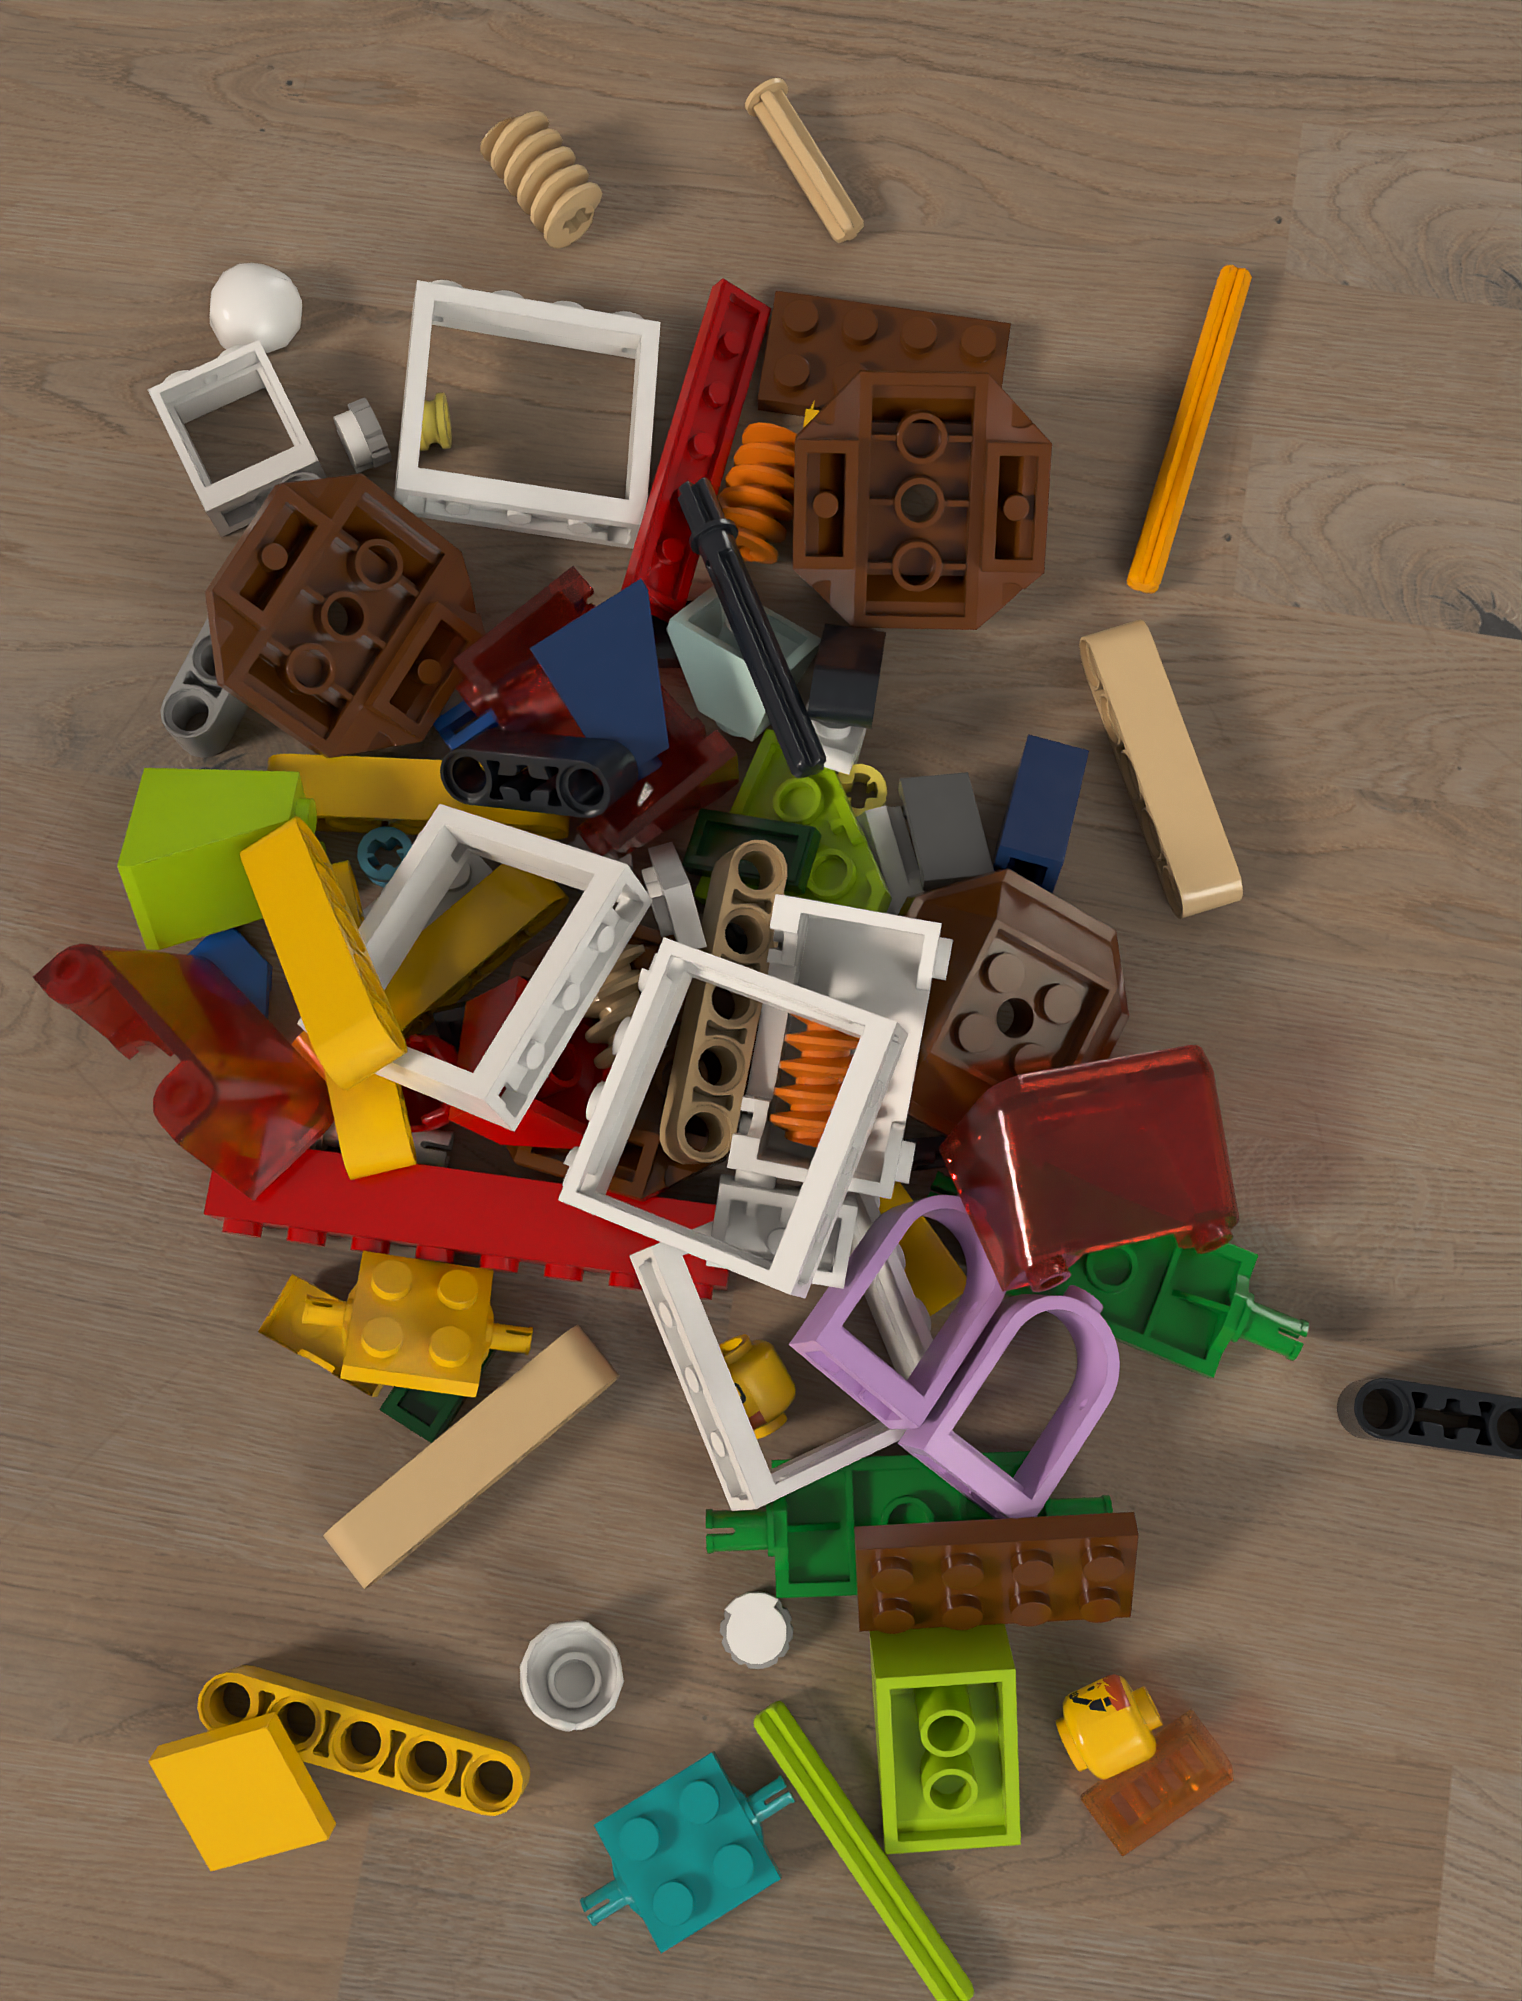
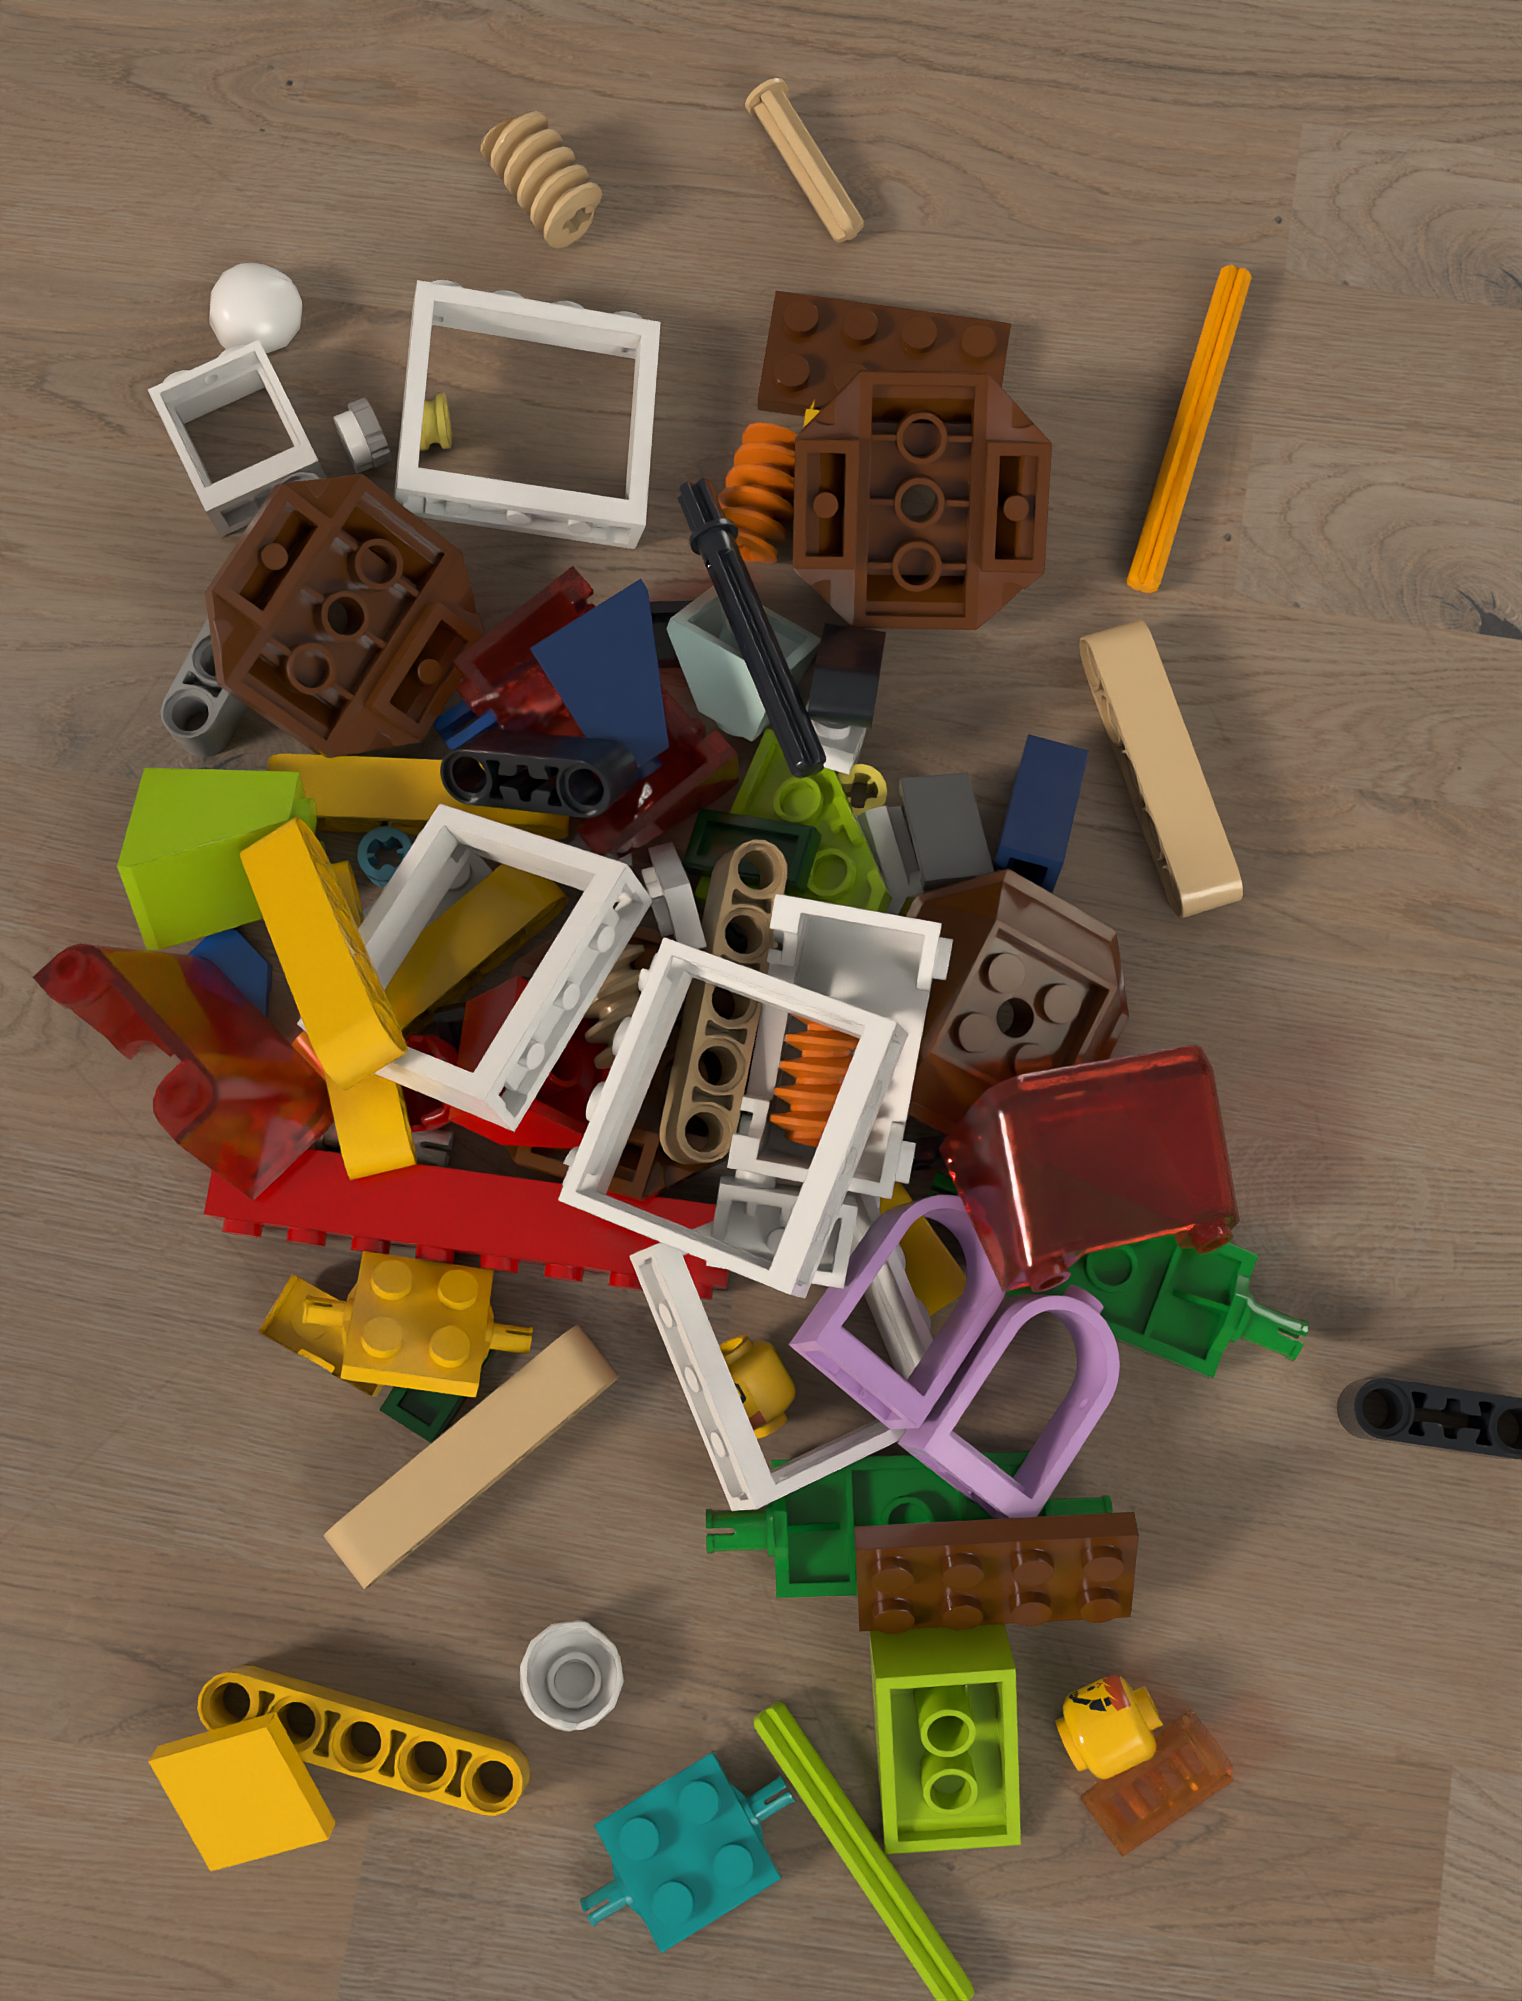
(697, 442): red tile -> none
(756, 1629): white piece -> none

